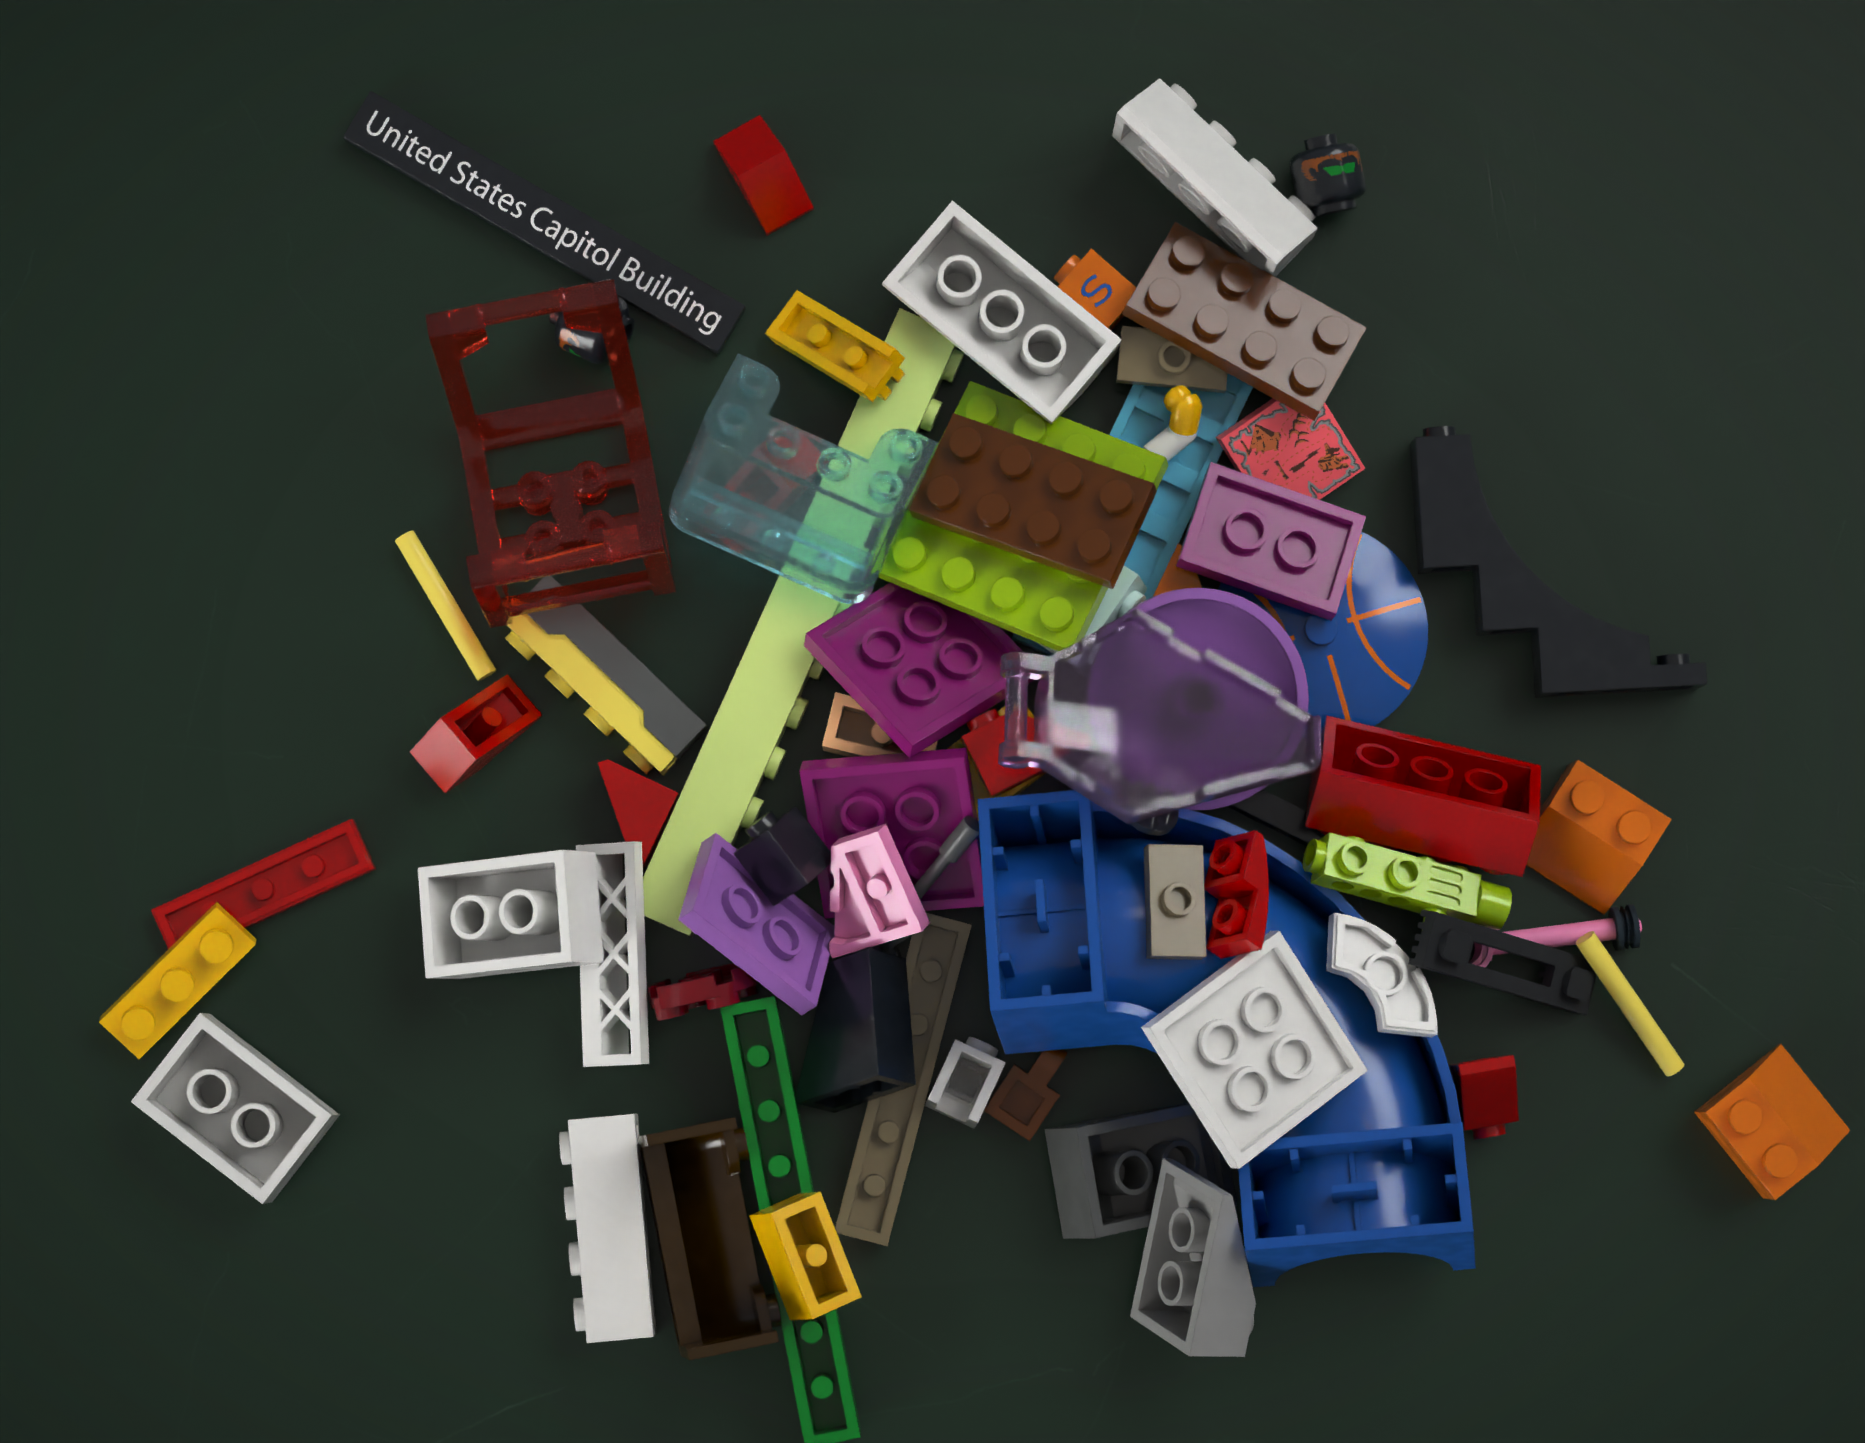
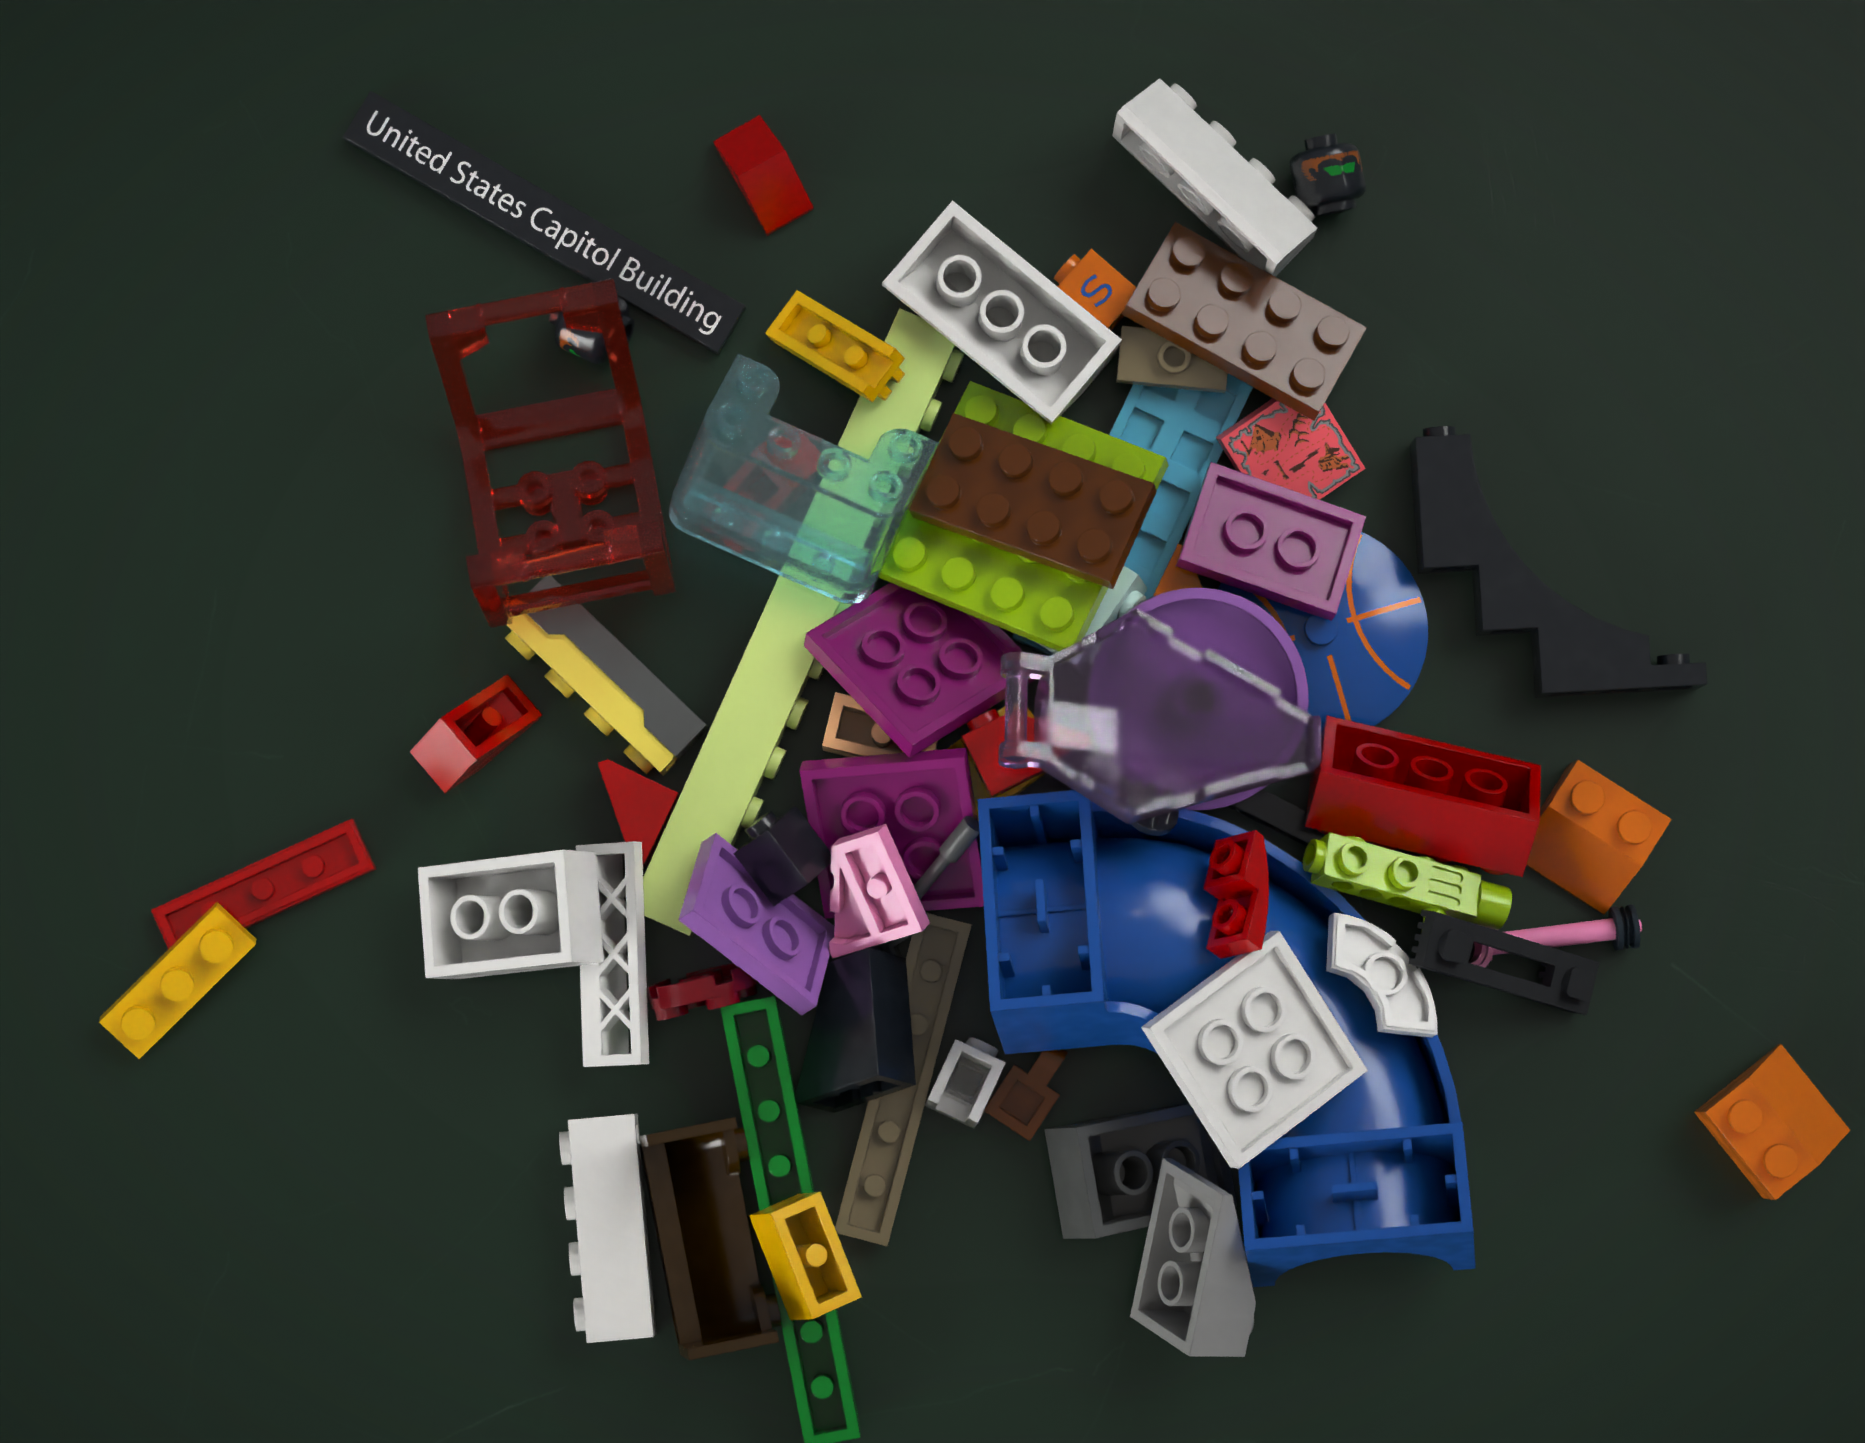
(235, 1108): white brick -> none
(445, 605): light yellow bar -> none
(1174, 902): dark tan plate -> none
(1183, 423): yellow arm -> none
(1486, 1094): red slope -> none
(1629, 1003): light yellow bar -> none

